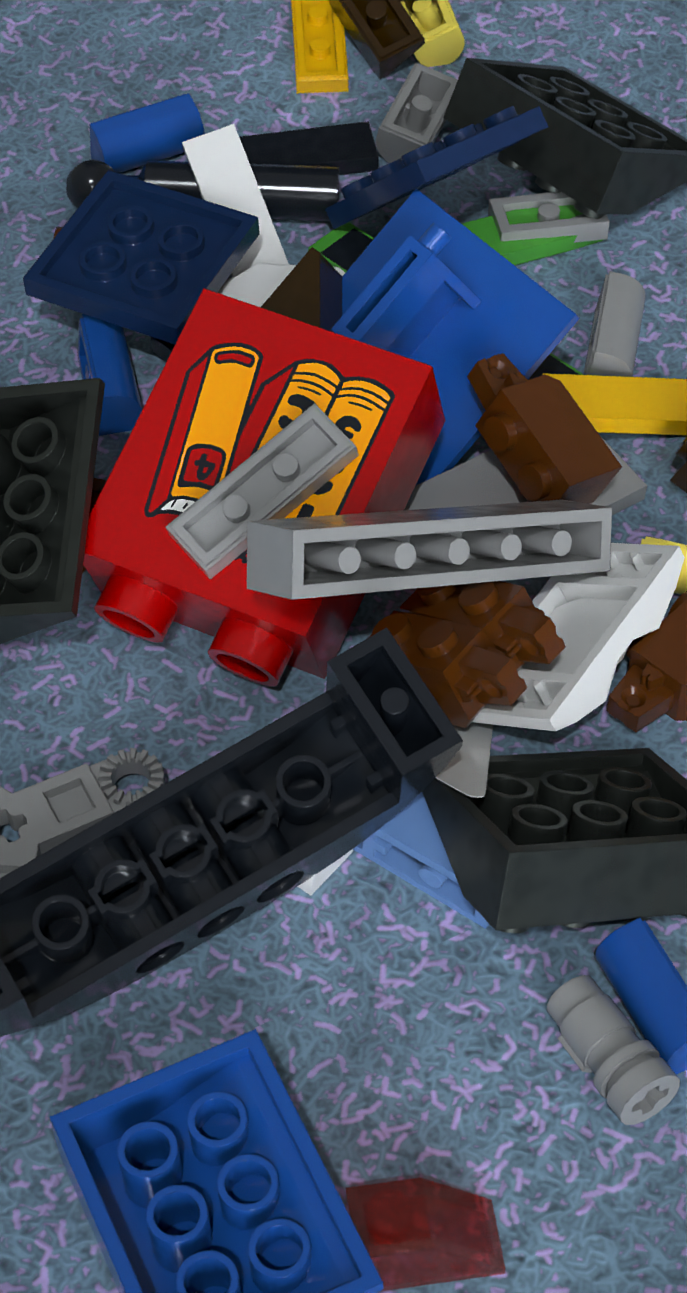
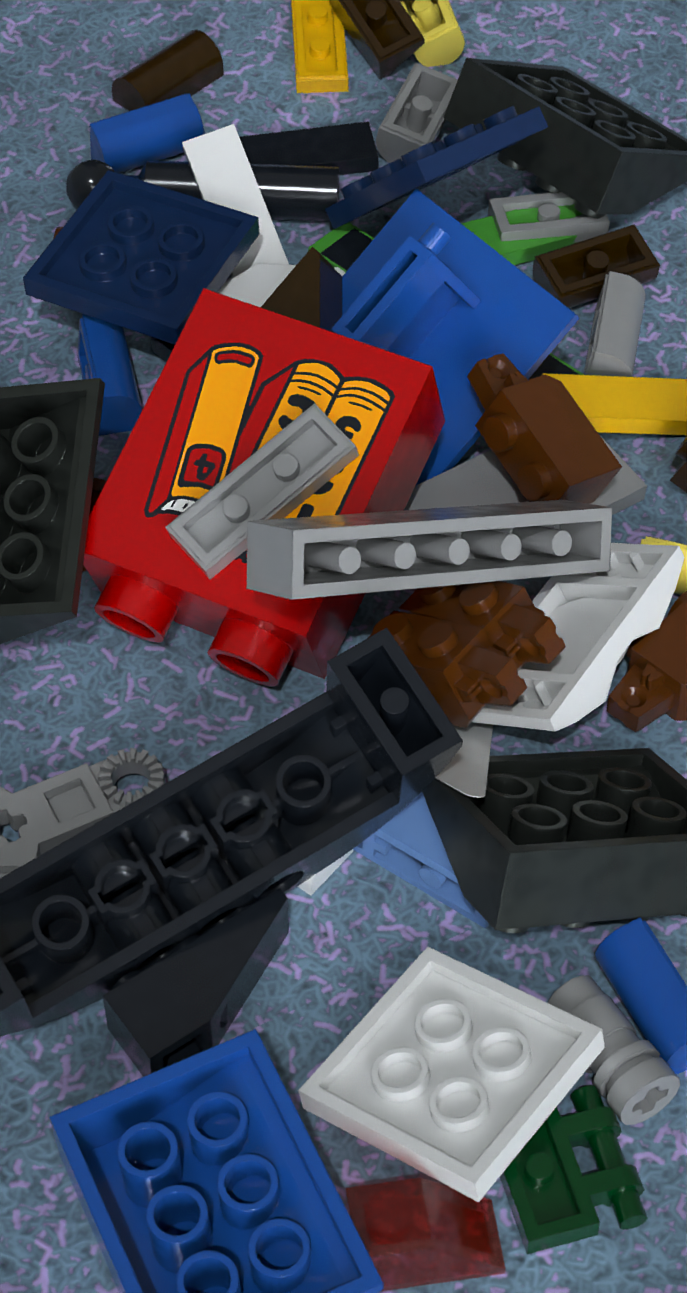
(175, 70): none -> dark brown brick
(196, 990): none -> black slope
(452, 1072): none -> white plate
(546, 1186): none -> dark green plate
(578, 270): none -> dark brown brick

